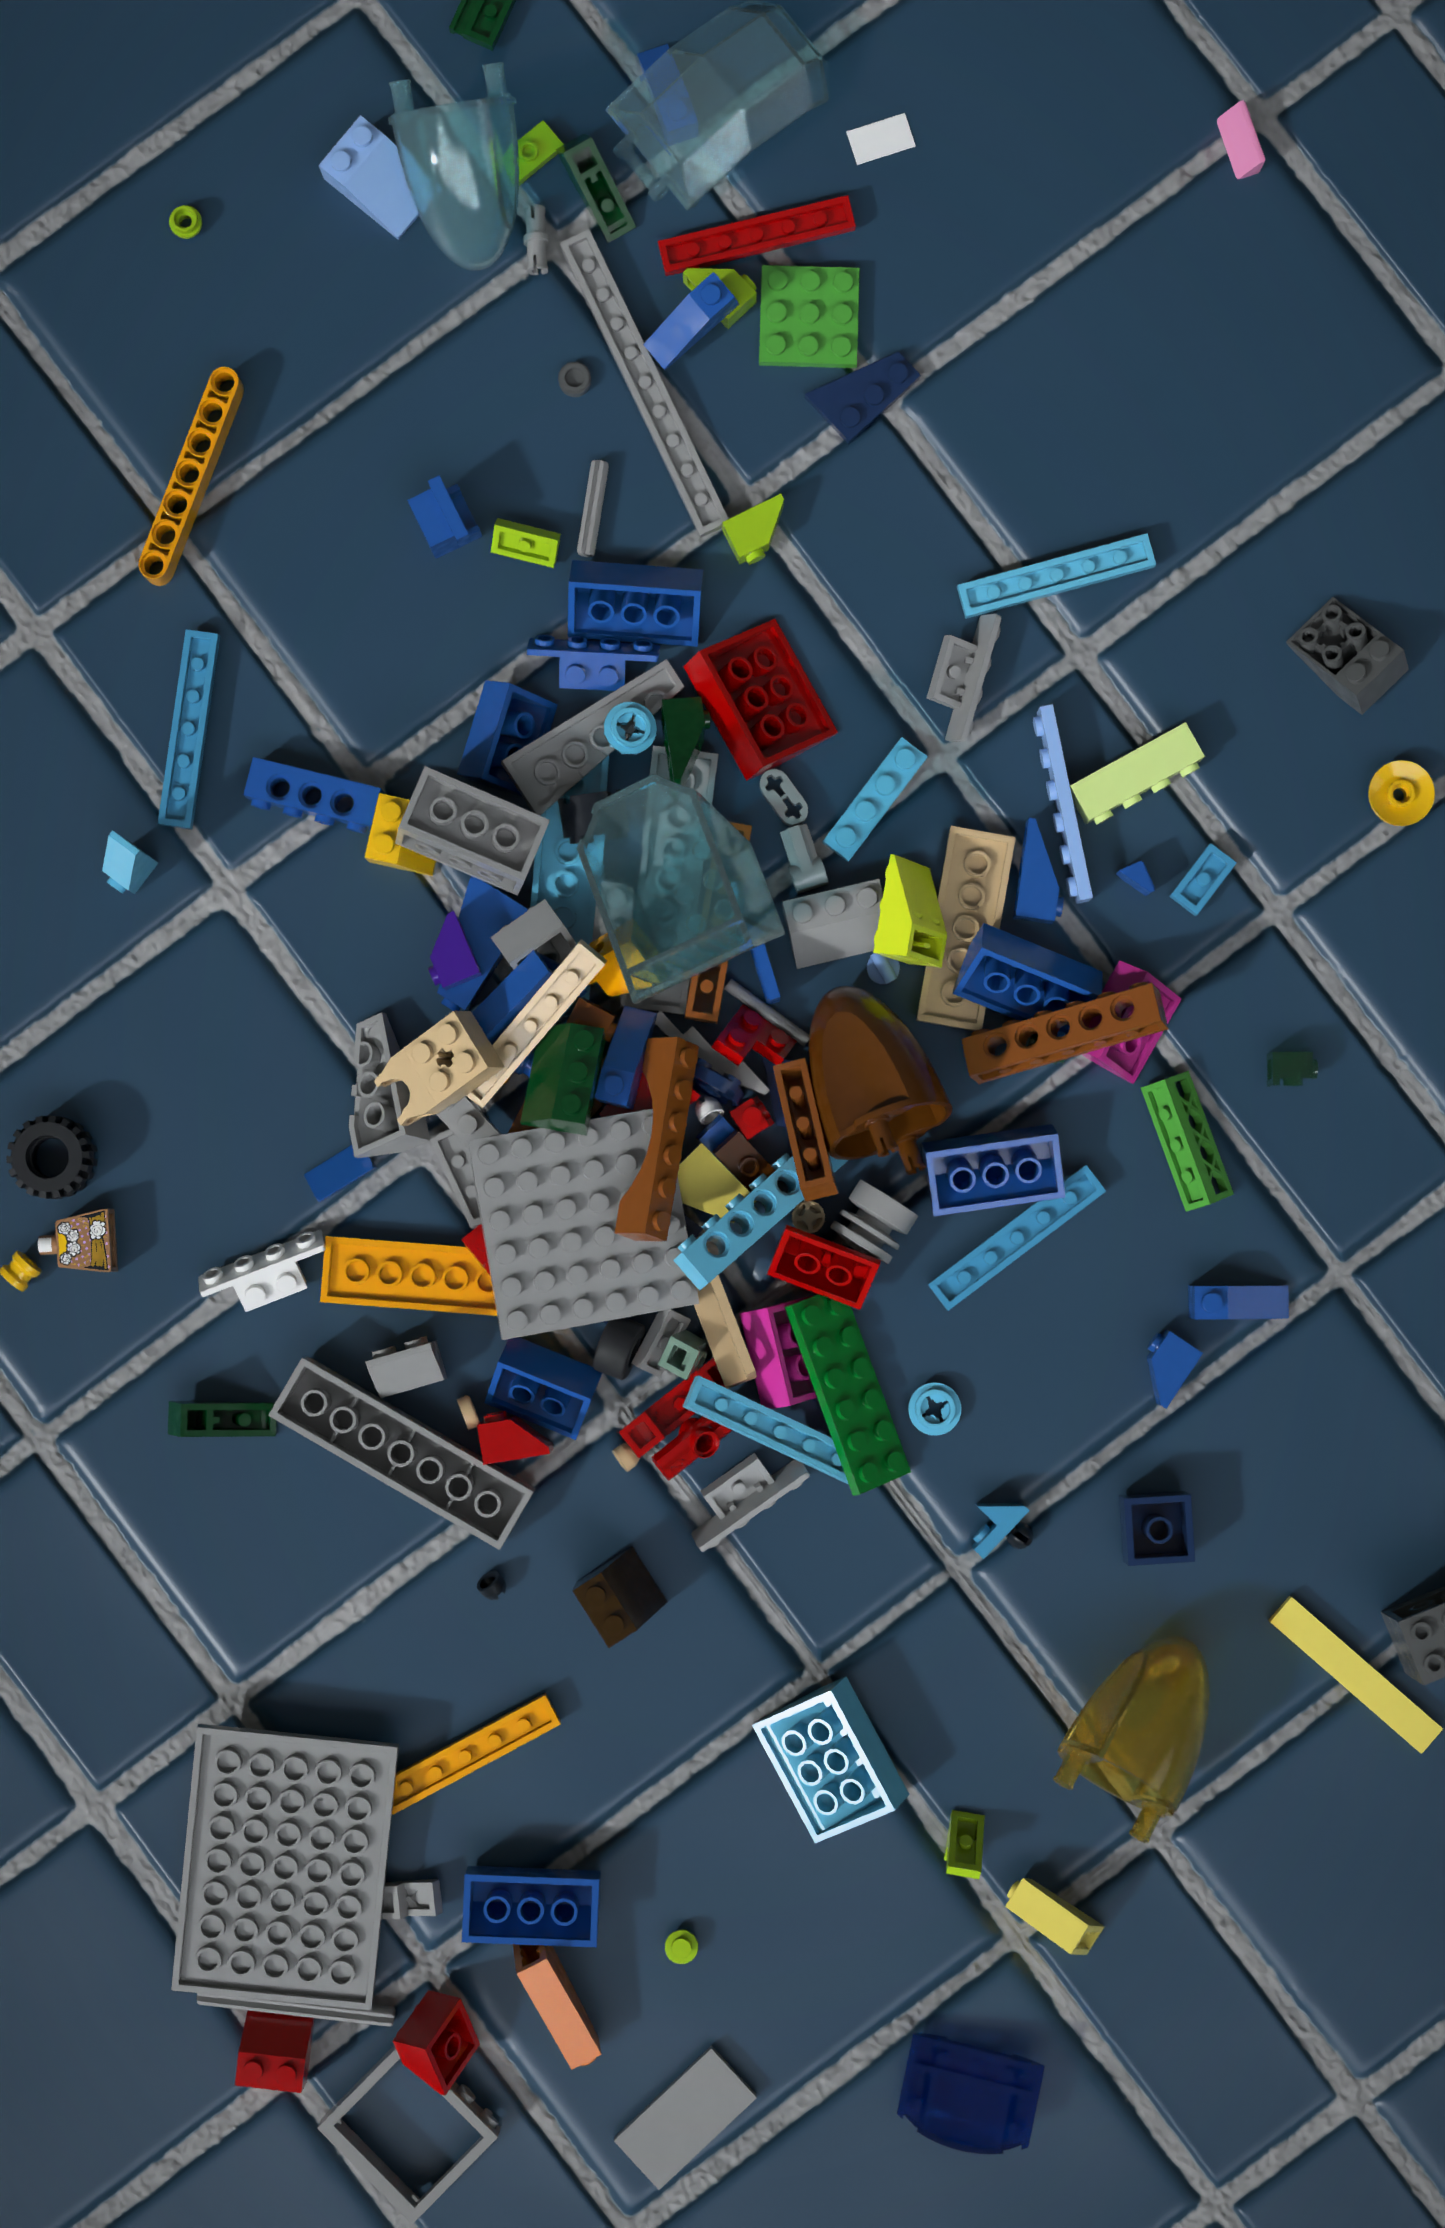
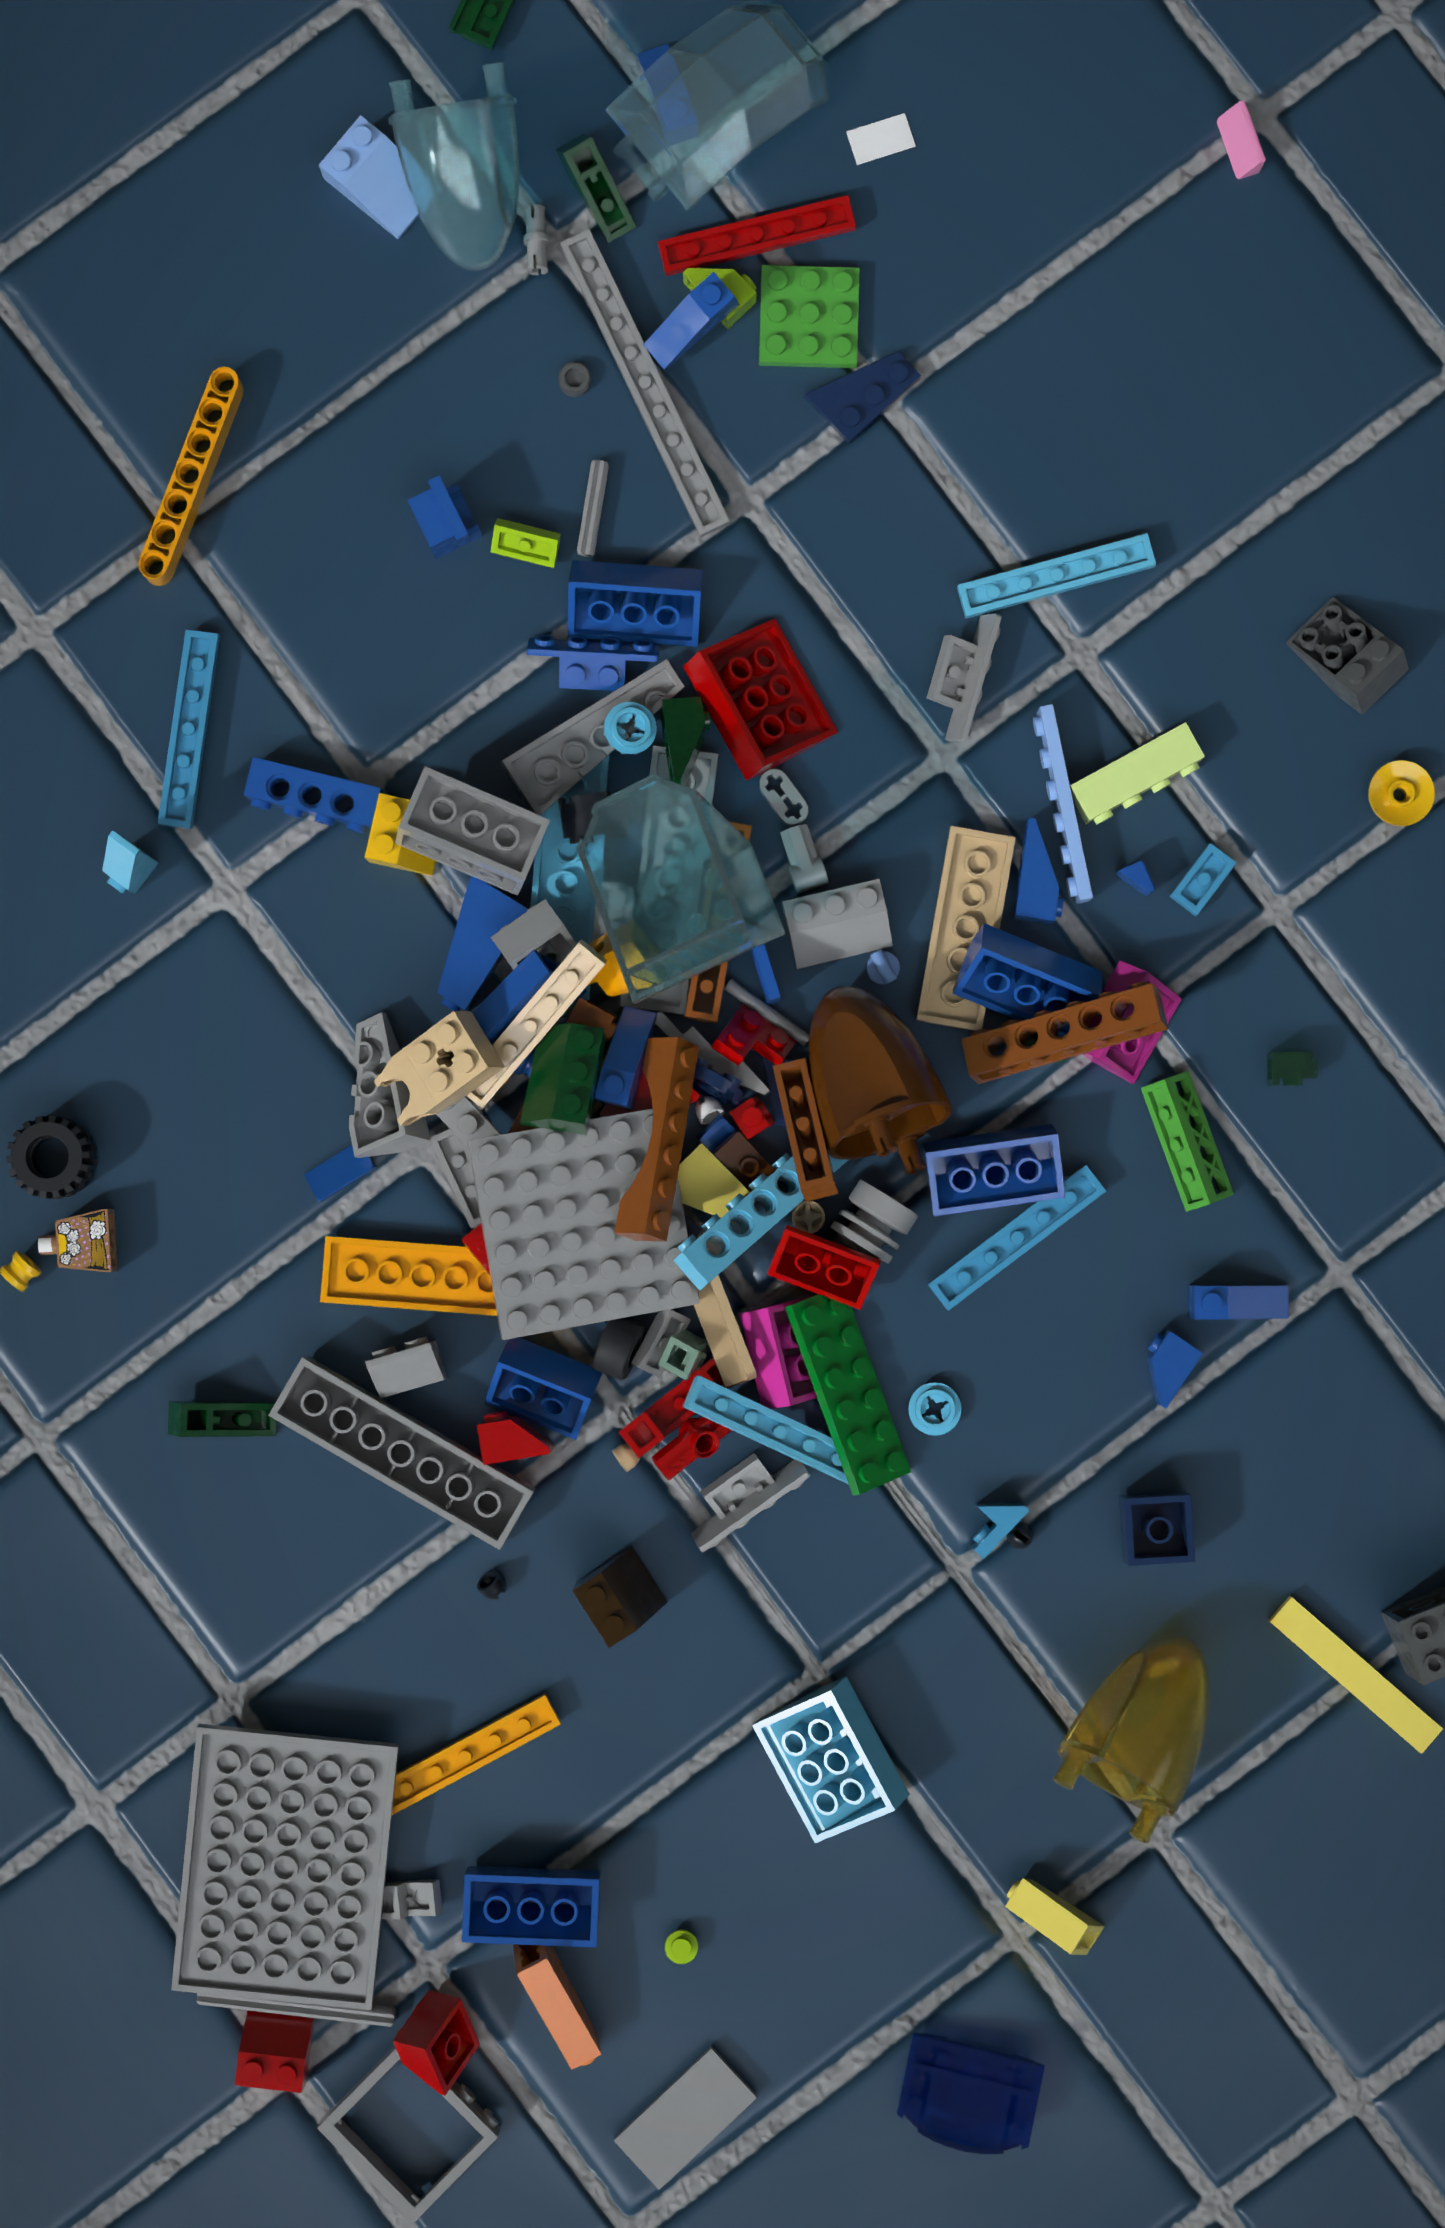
(181, 213): lime plate -> none
(267, 1274): white bracket -> none
(452, 956): dark purple slope -> none
(468, 1412): tan tile -> none
(502, 725): blue slope -> none
(536, 150): lime plate -> none
(753, 530): lime slope -> none
(874, 799): medium azure plate -> none
(910, 916): neon yellow slope -> none
(964, 1844): lime slope -> none

